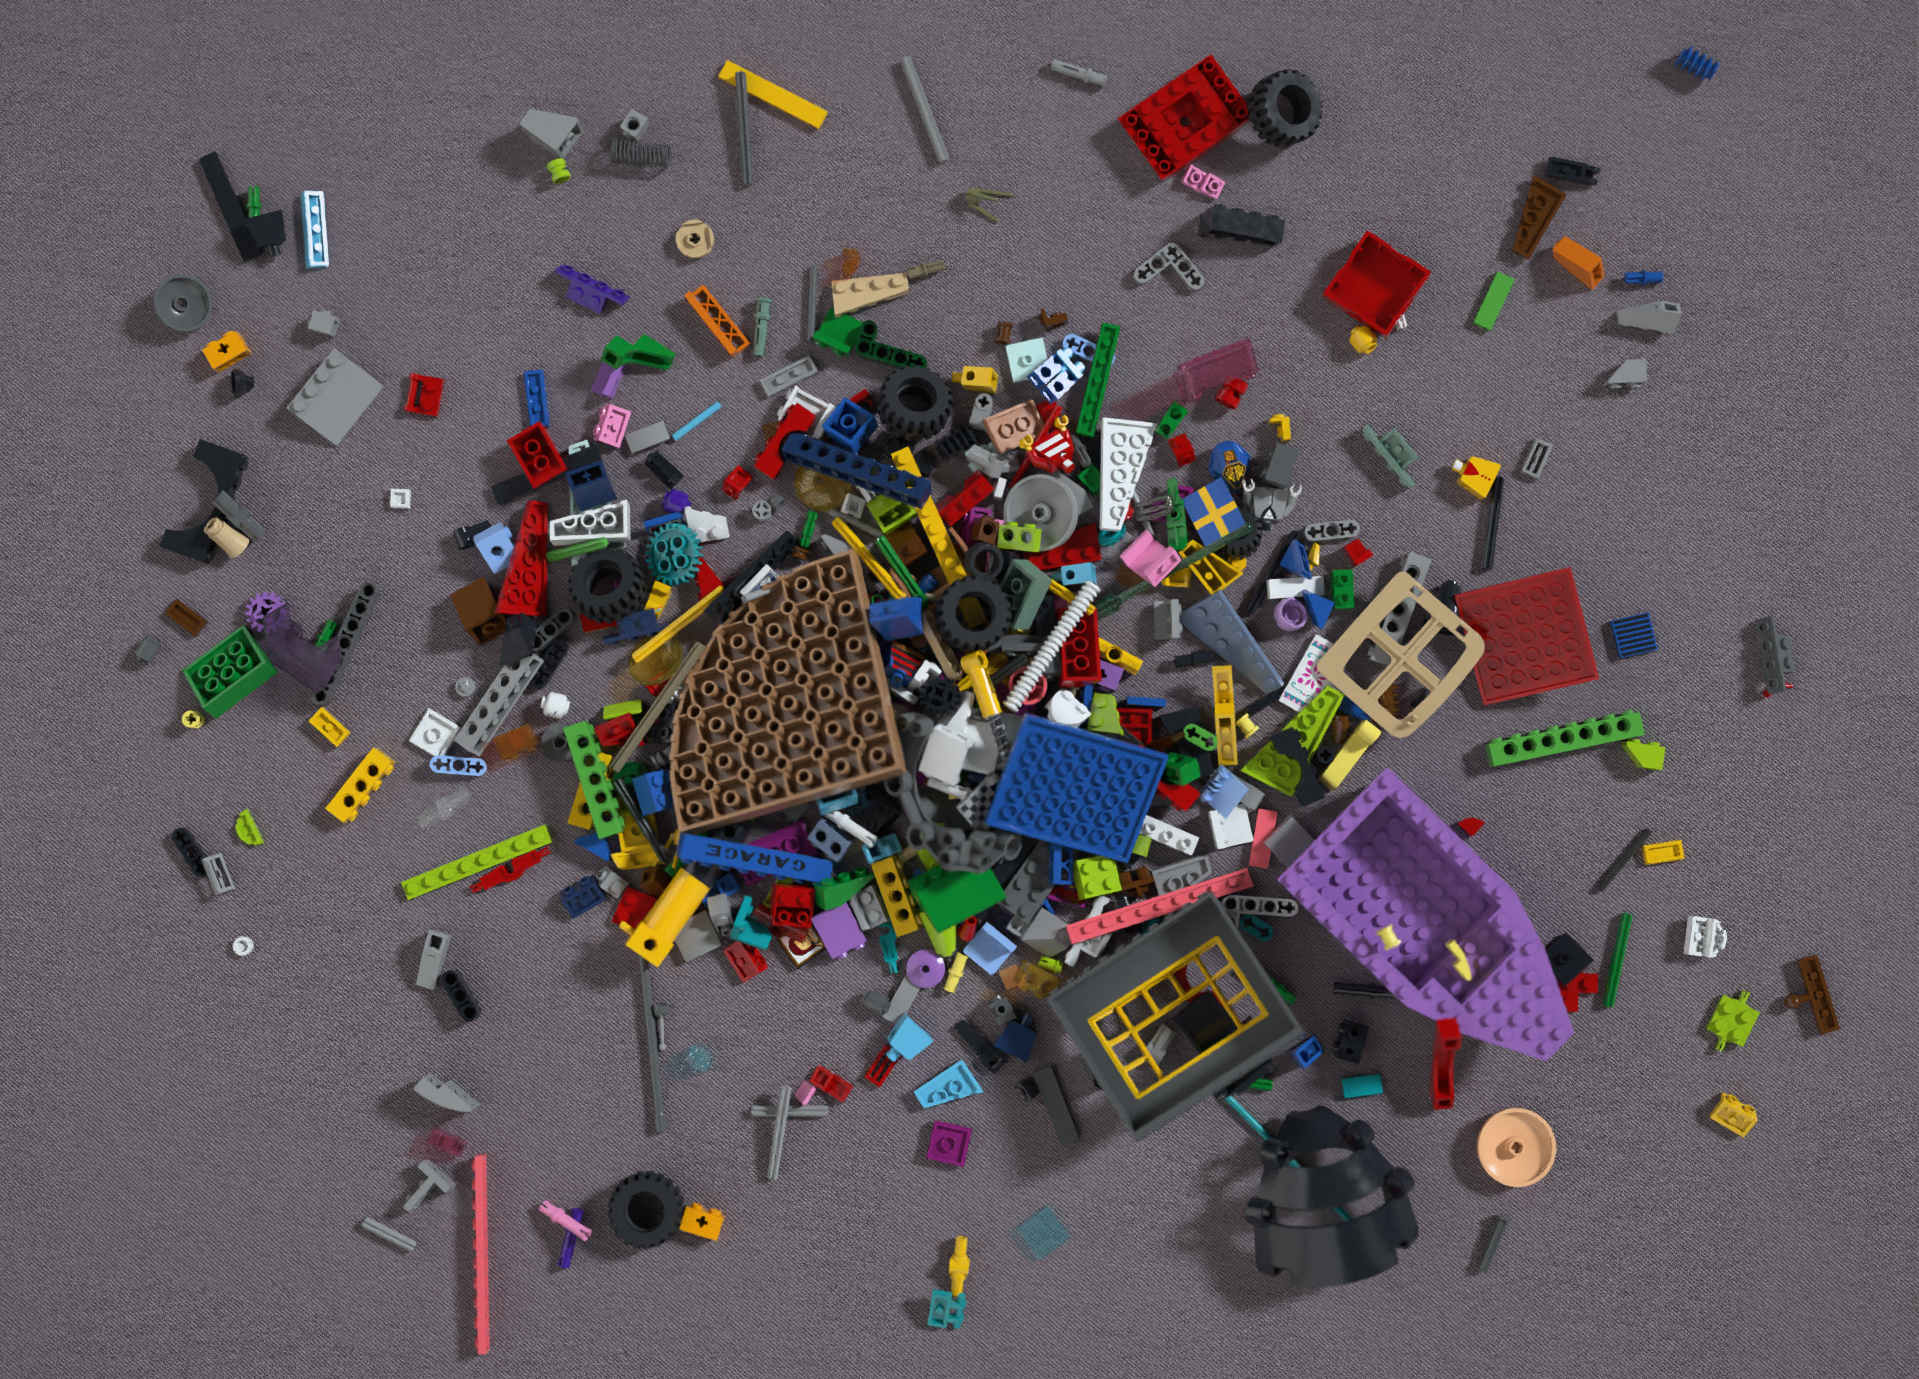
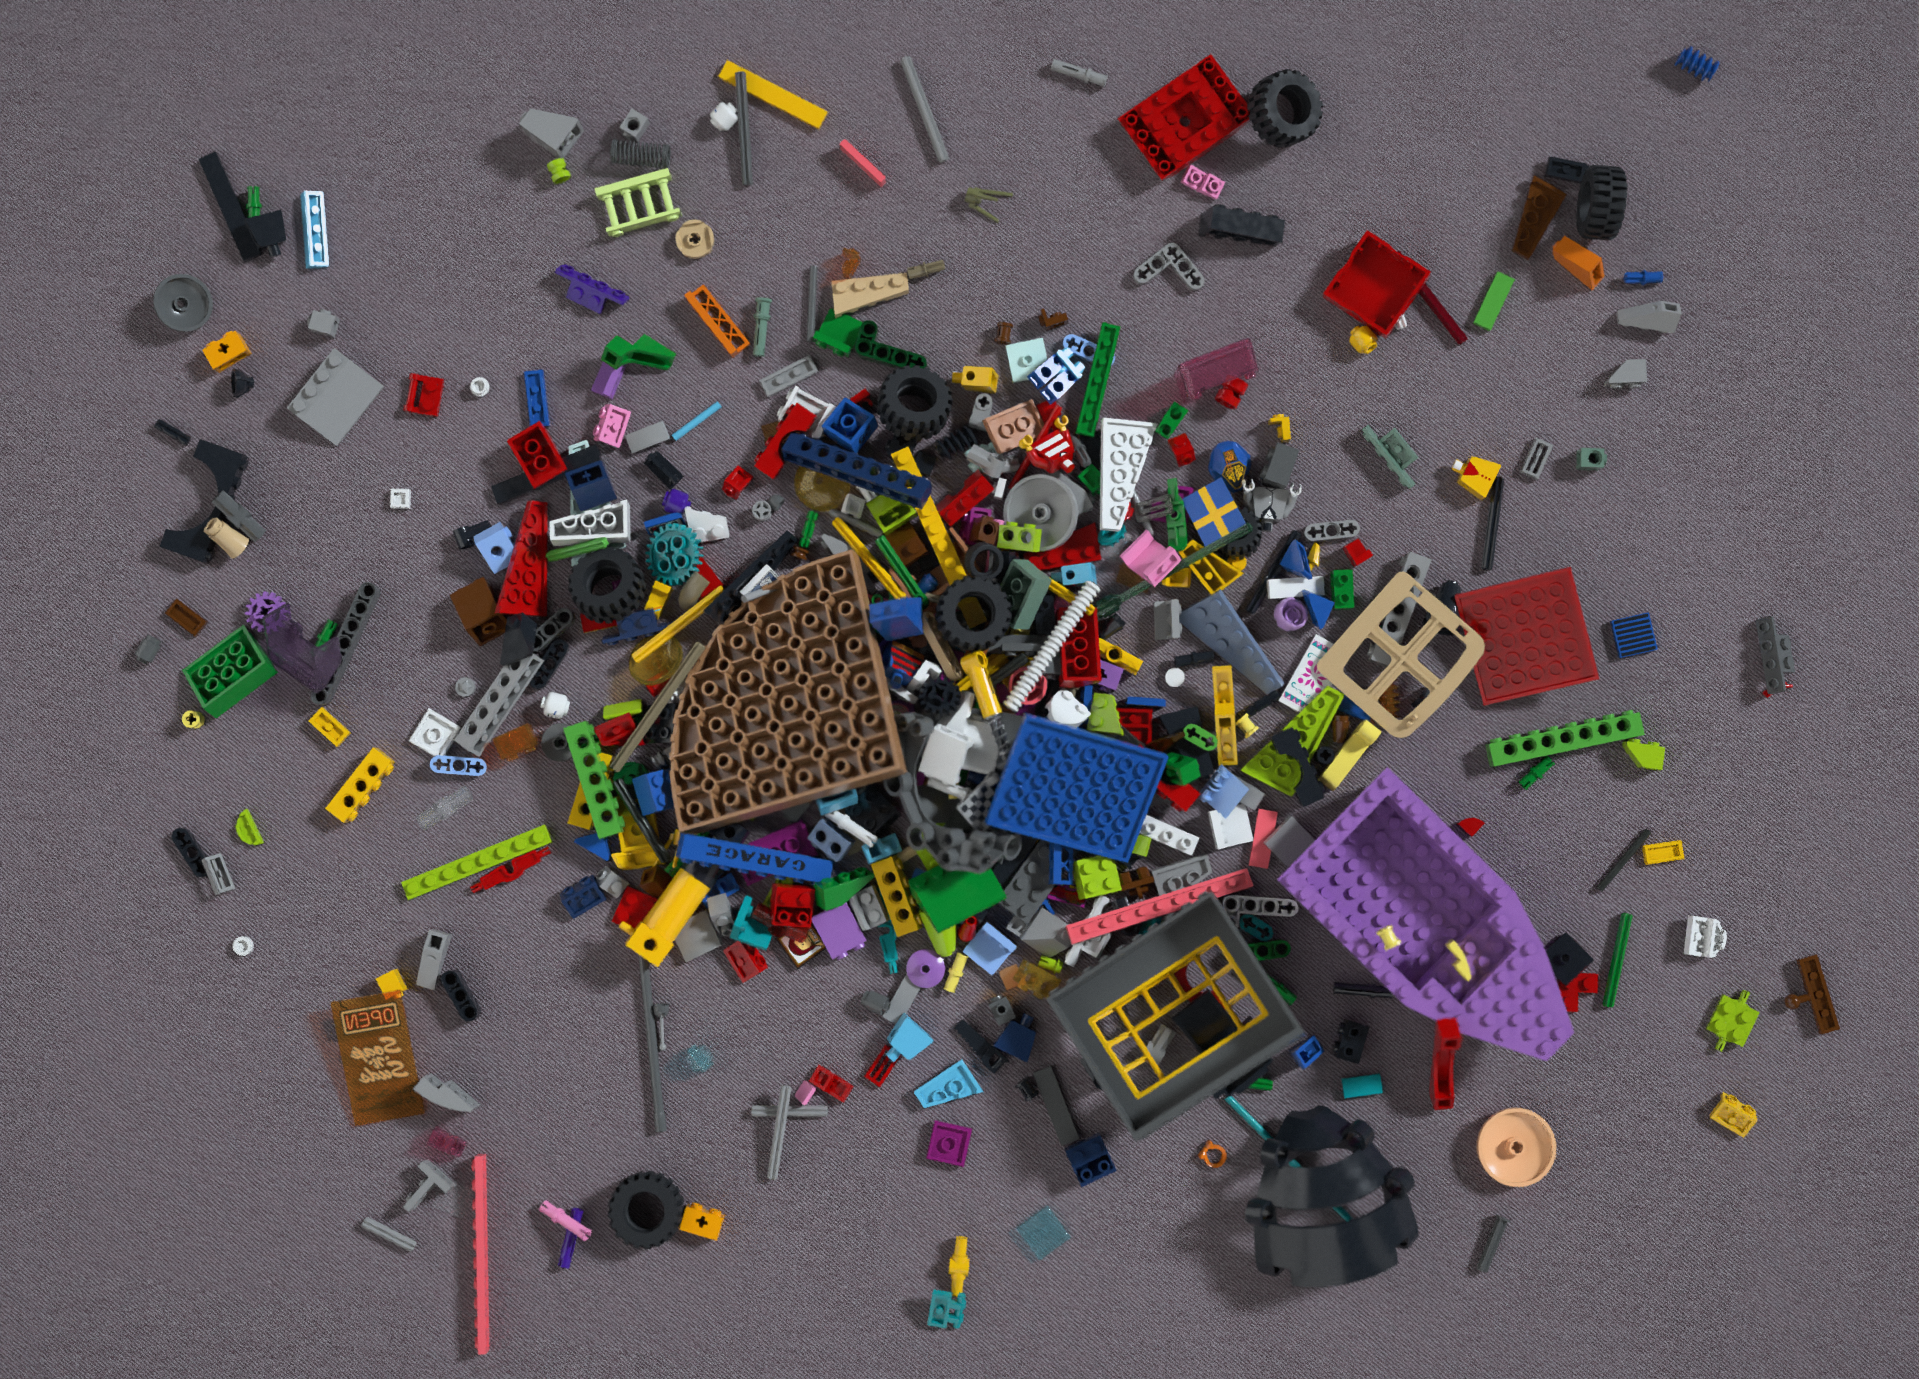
(172, 432): none -> black axle
(377, 1057): none -> clear orange piece
(391, 981): none -> yellow brick
(479, 387): none -> white plate
(642, 184): none -> yellowish green fence
(692, 590): none -> dark tan cylinder
(724, 116): none -> white head
(862, 162): none -> coral tile
(1090, 1159): none -> dark blue slope
(1112, 626): none -> black cone
(1174, 677): none -> white tile
(1209, 1145): none -> orange piece
(1271, 952): none -> green beam
(1442, 314): none -> dark red axle
(1536, 772): none -> green pin
(1583, 462): none -> sand green brick
(1601, 202): none -> black tyre

